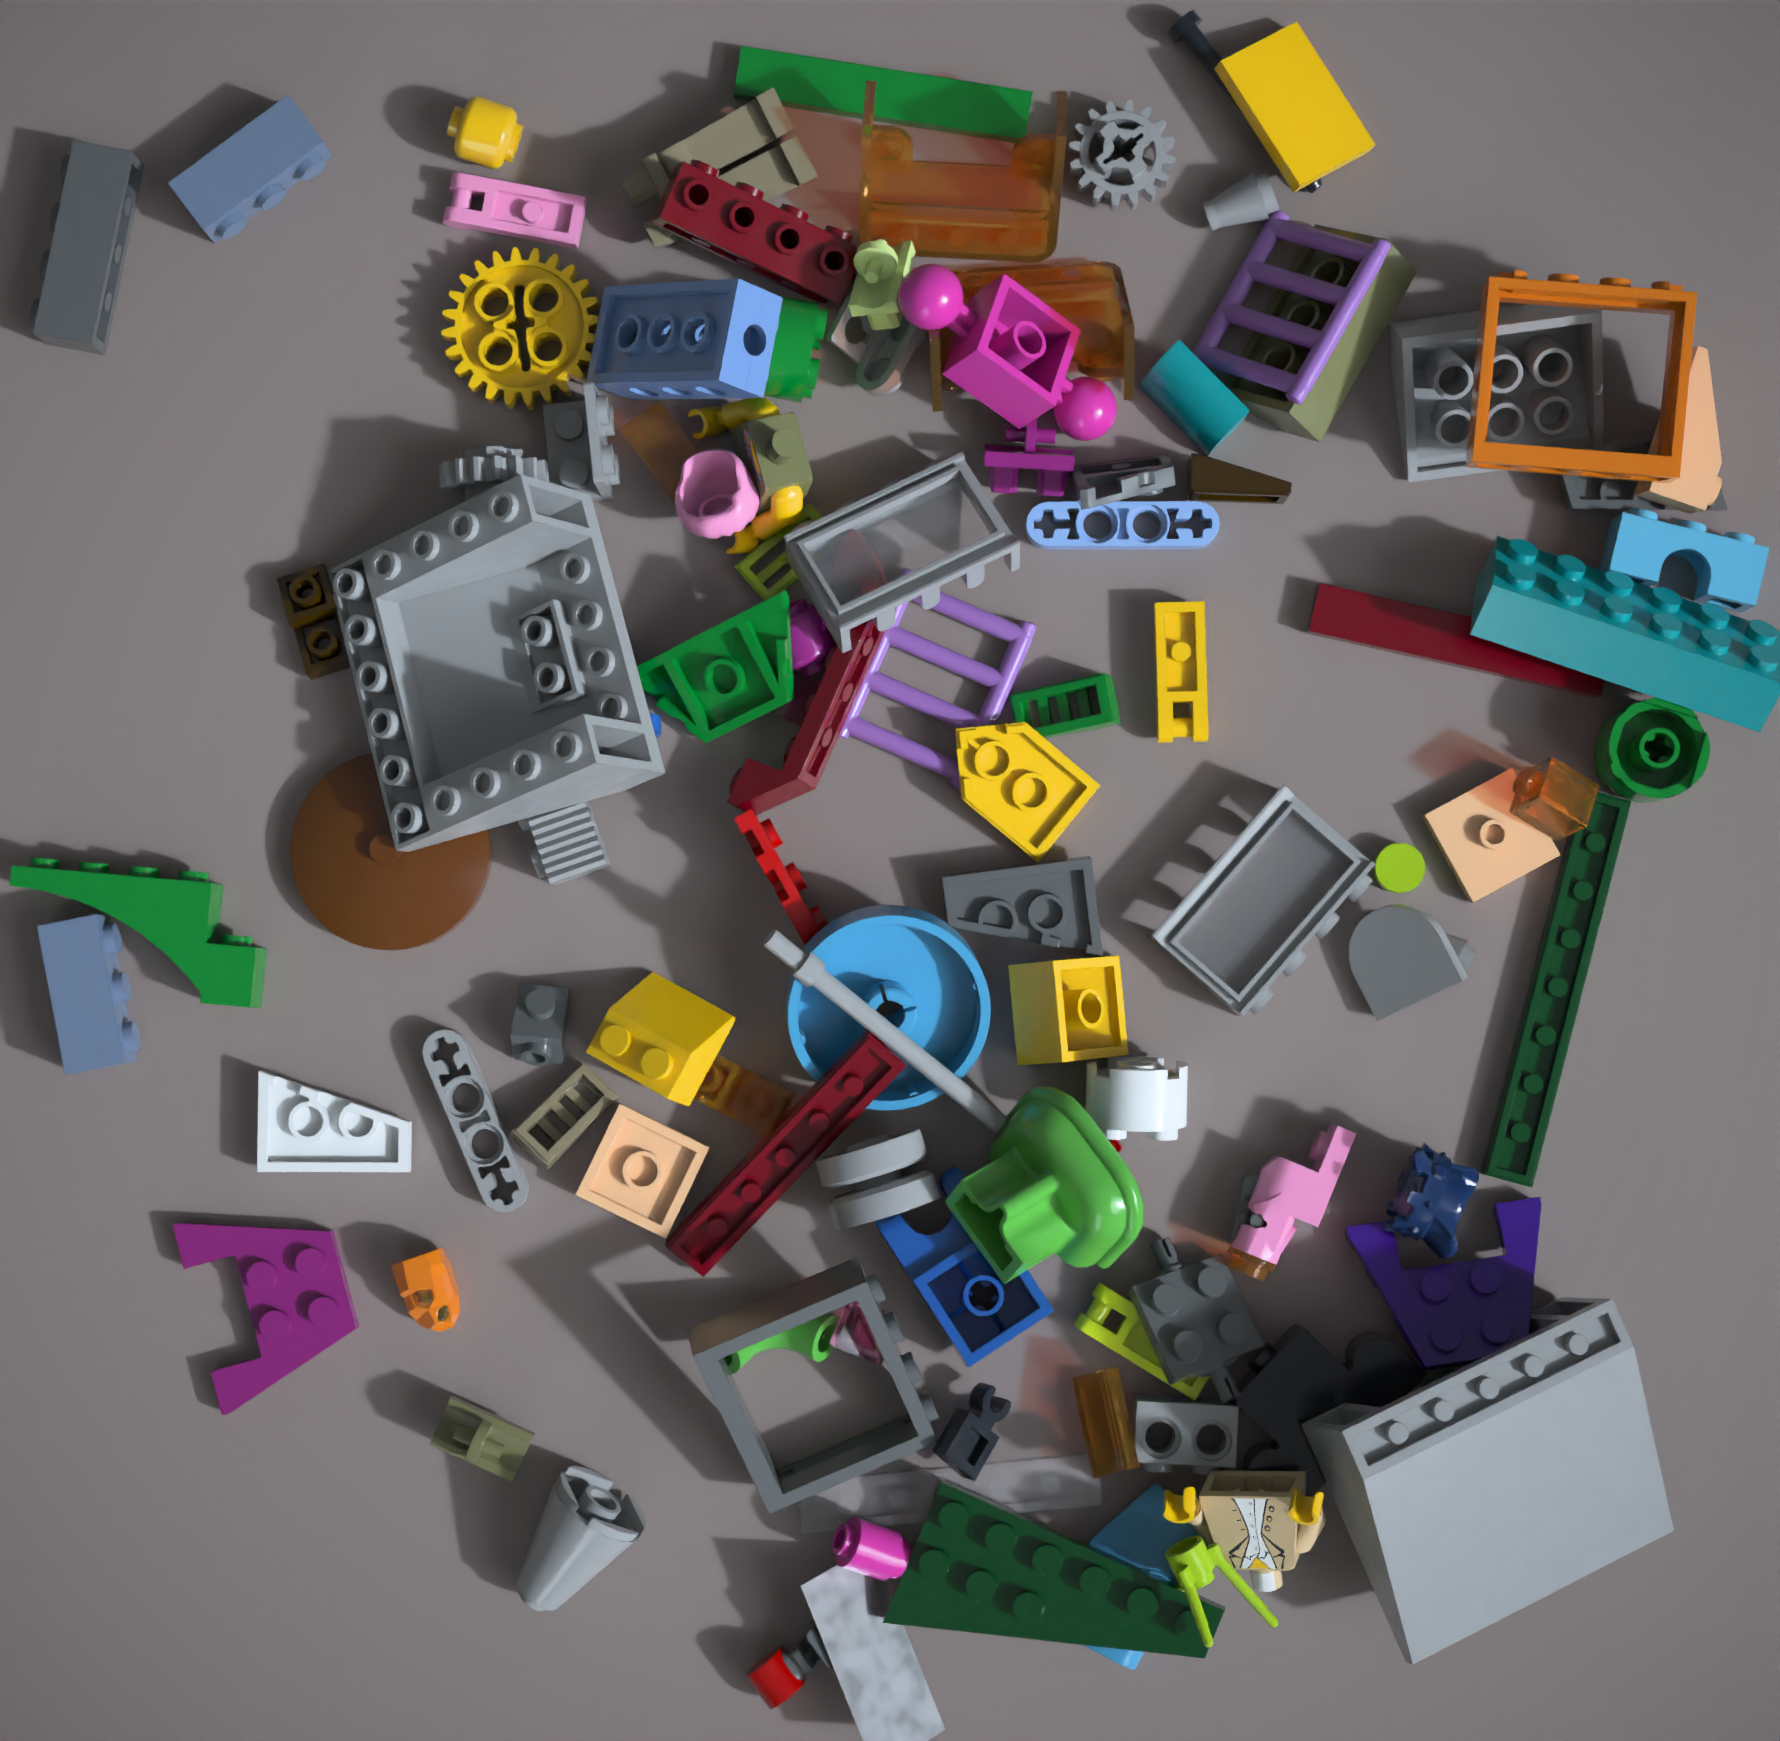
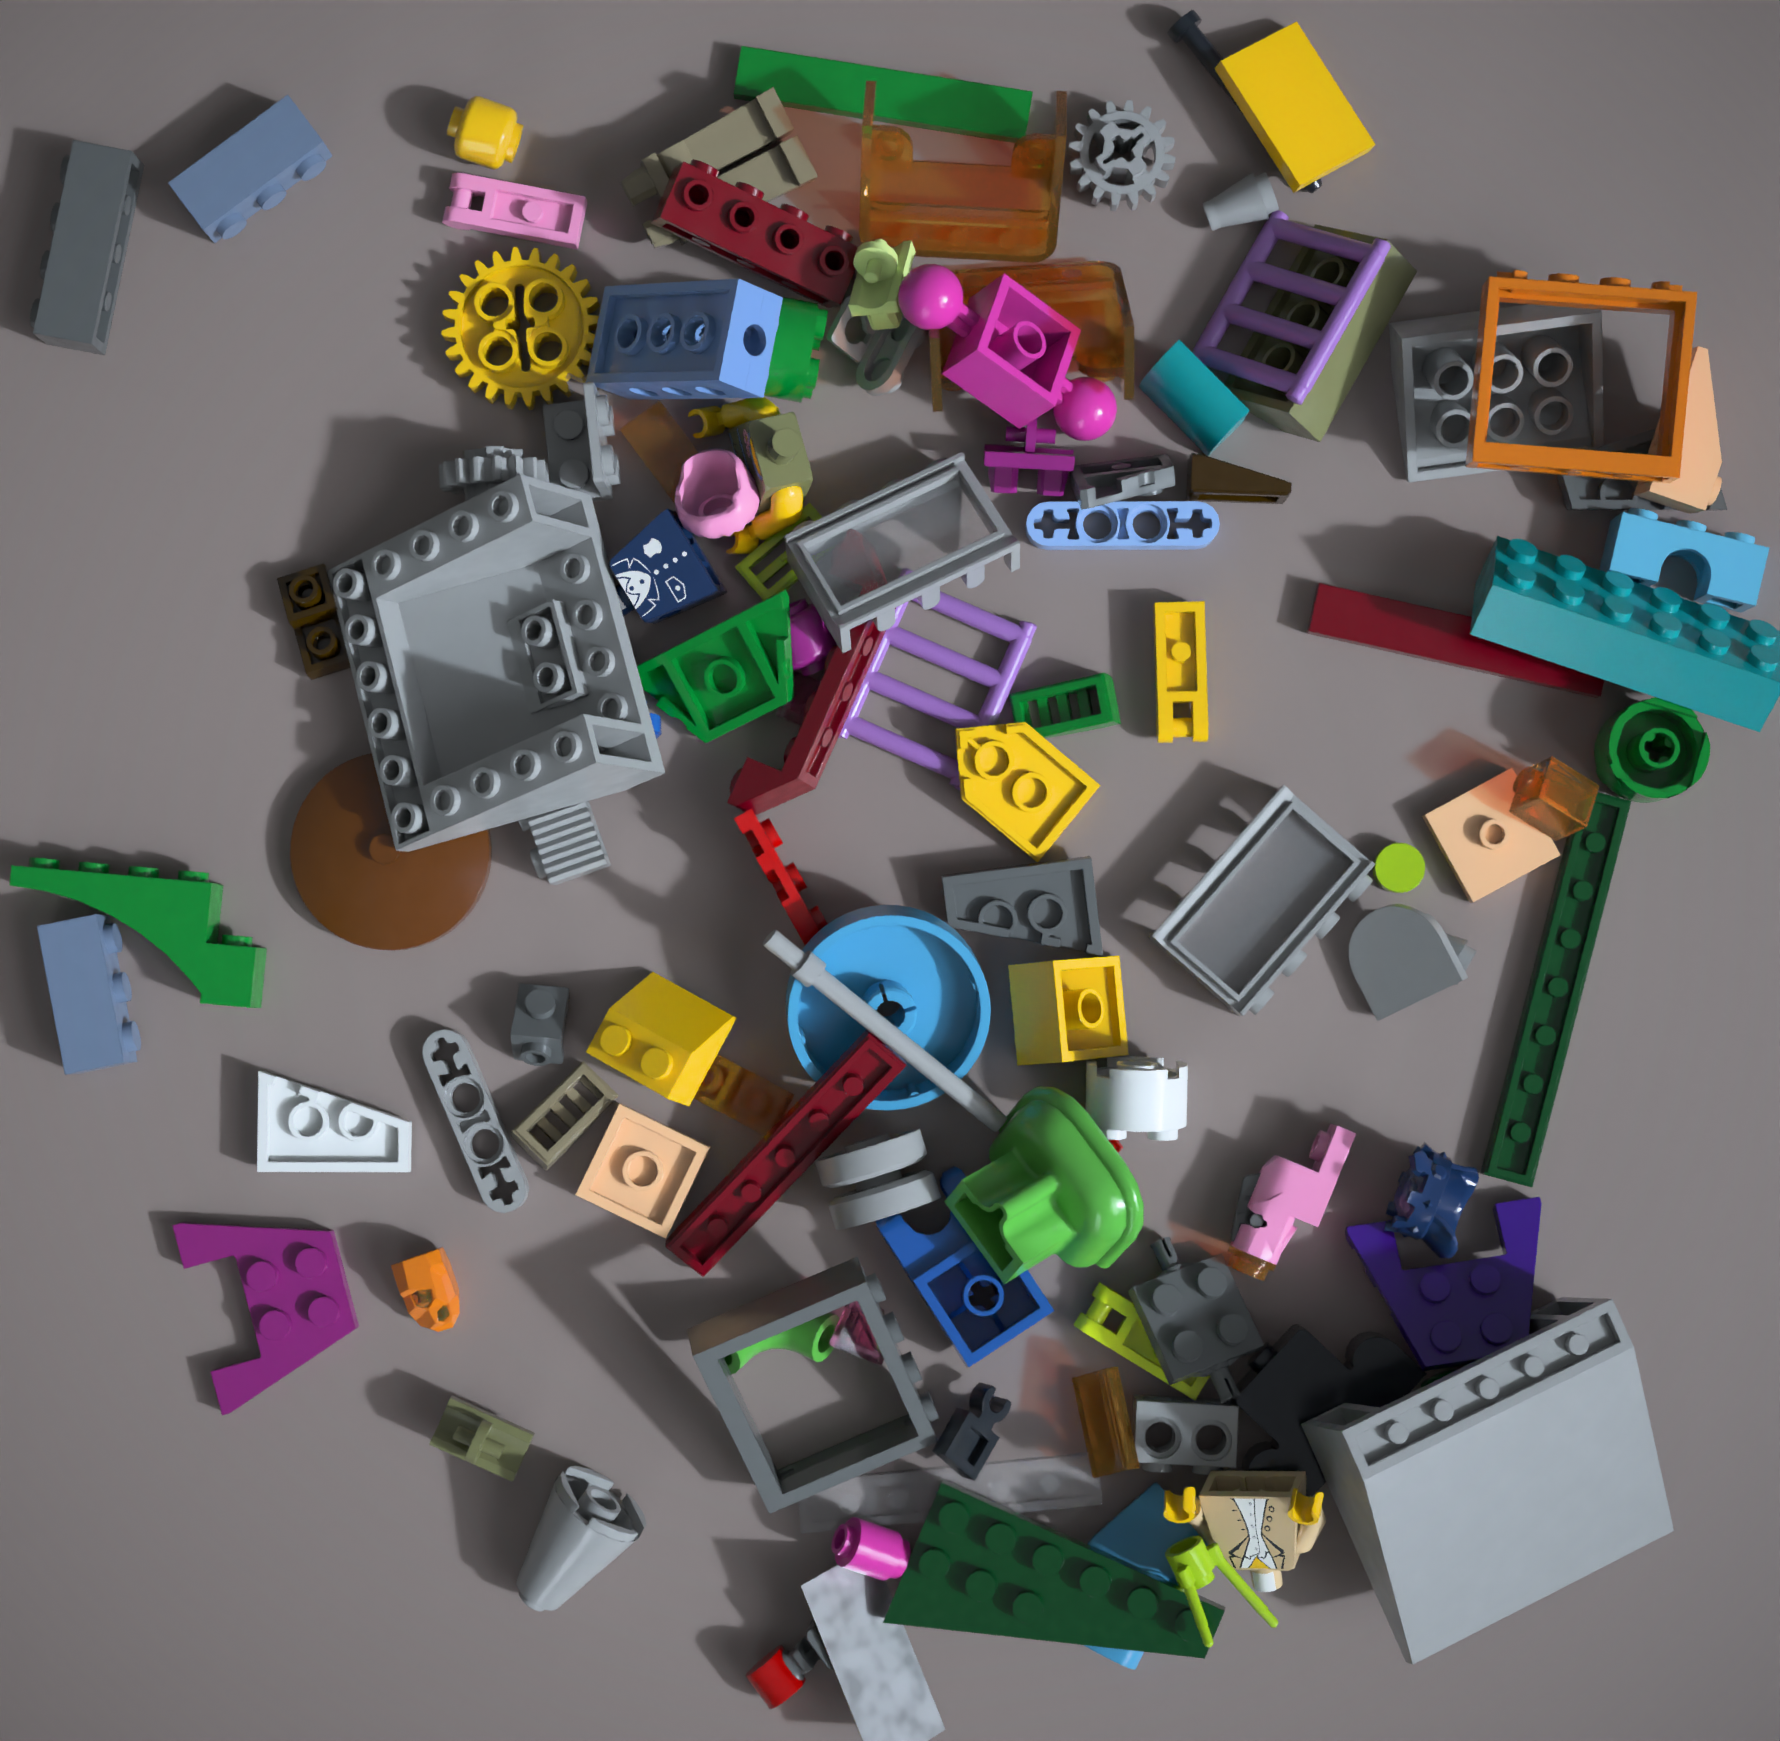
(664, 571): none -> dark blue torso

